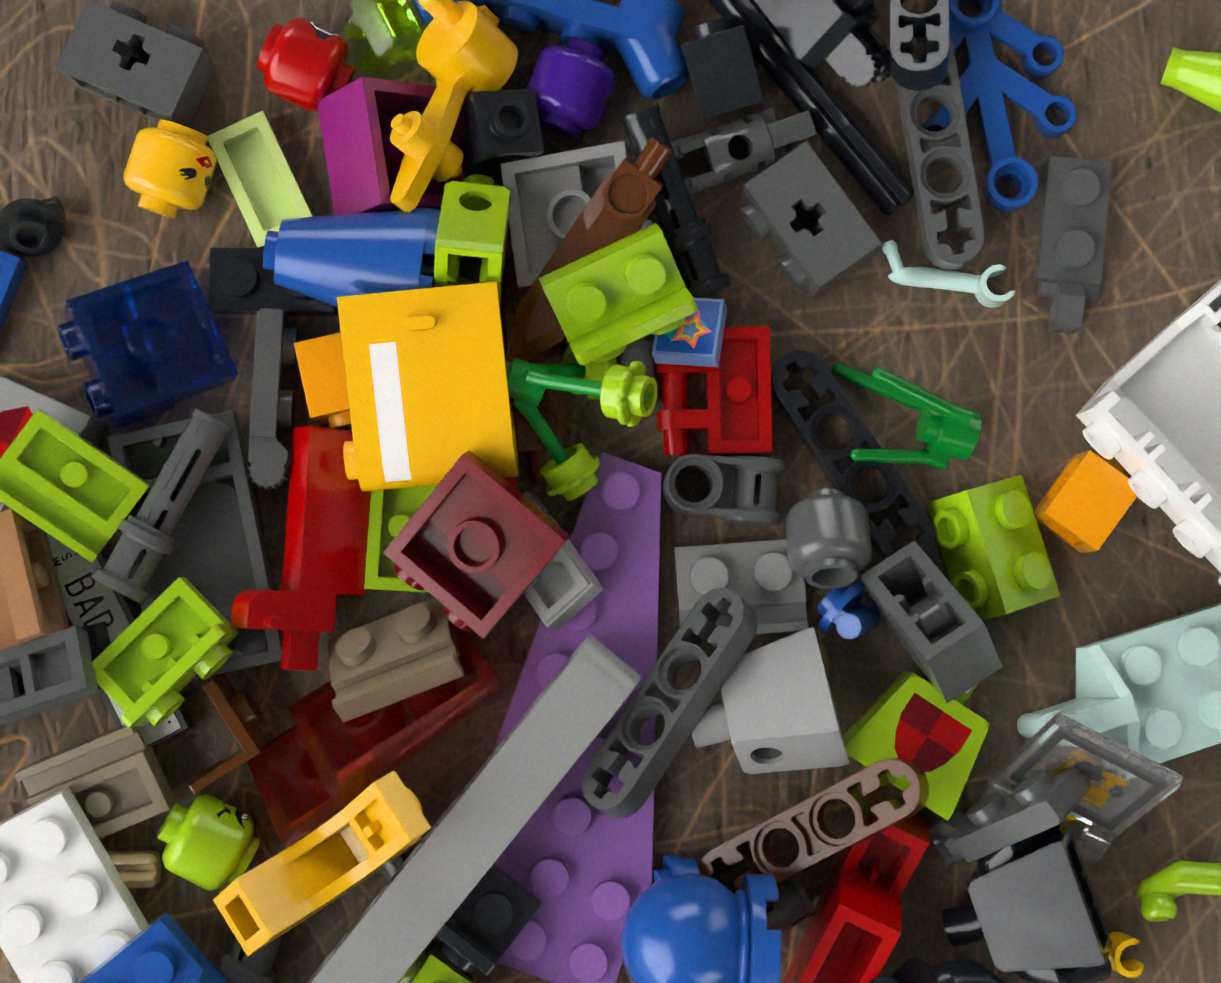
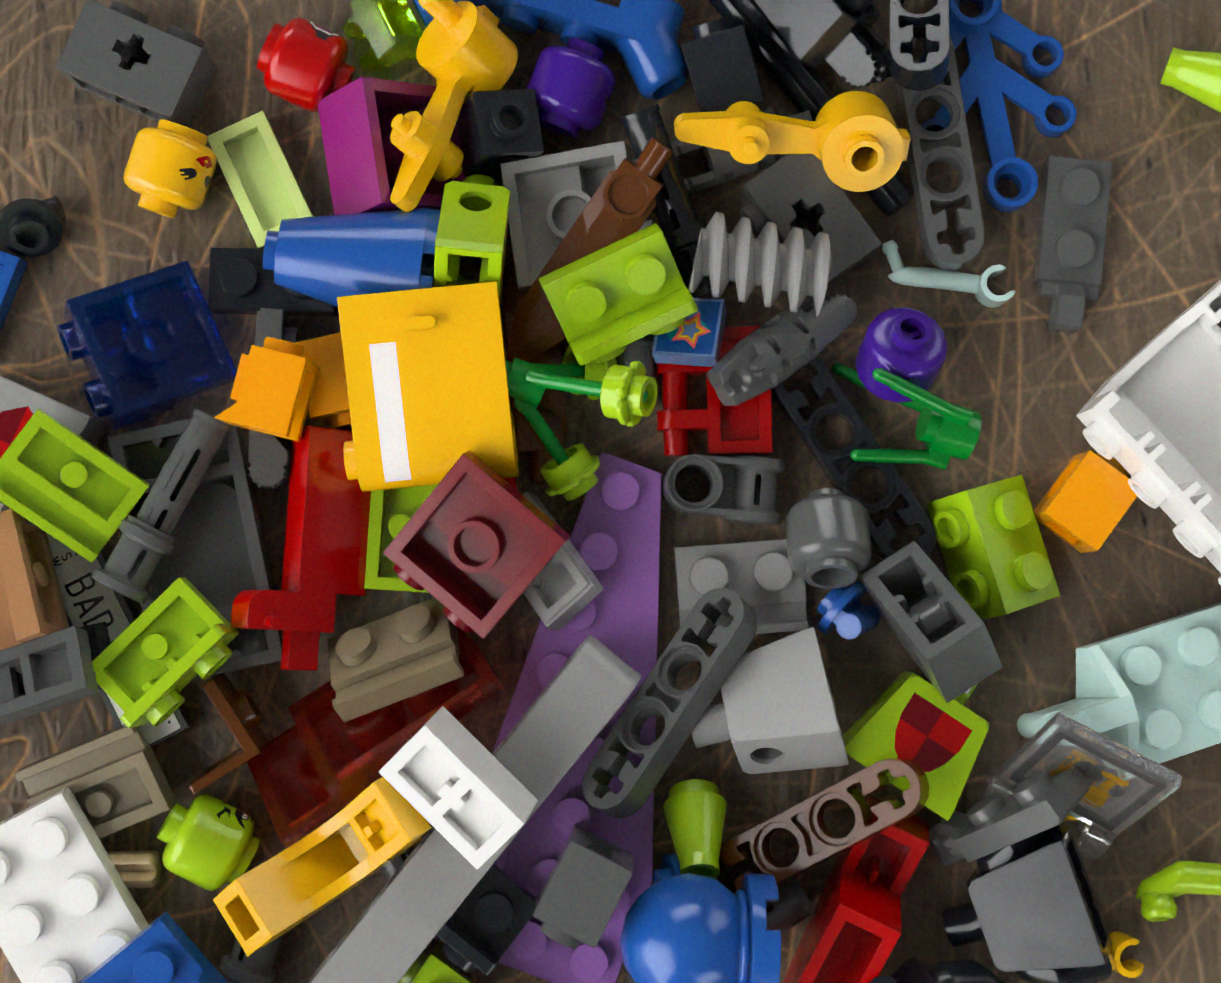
(272, 390): none -> light orange window
(459, 787): none -> white hinge
(583, 889): none -> dark grey brick
(696, 825): none -> lime cone
(762, 262): none -> light grey piece
(779, 348): none -> dark grey hinge
(850, 137): none -> yellow piece
(904, 345): none -> dark purple head

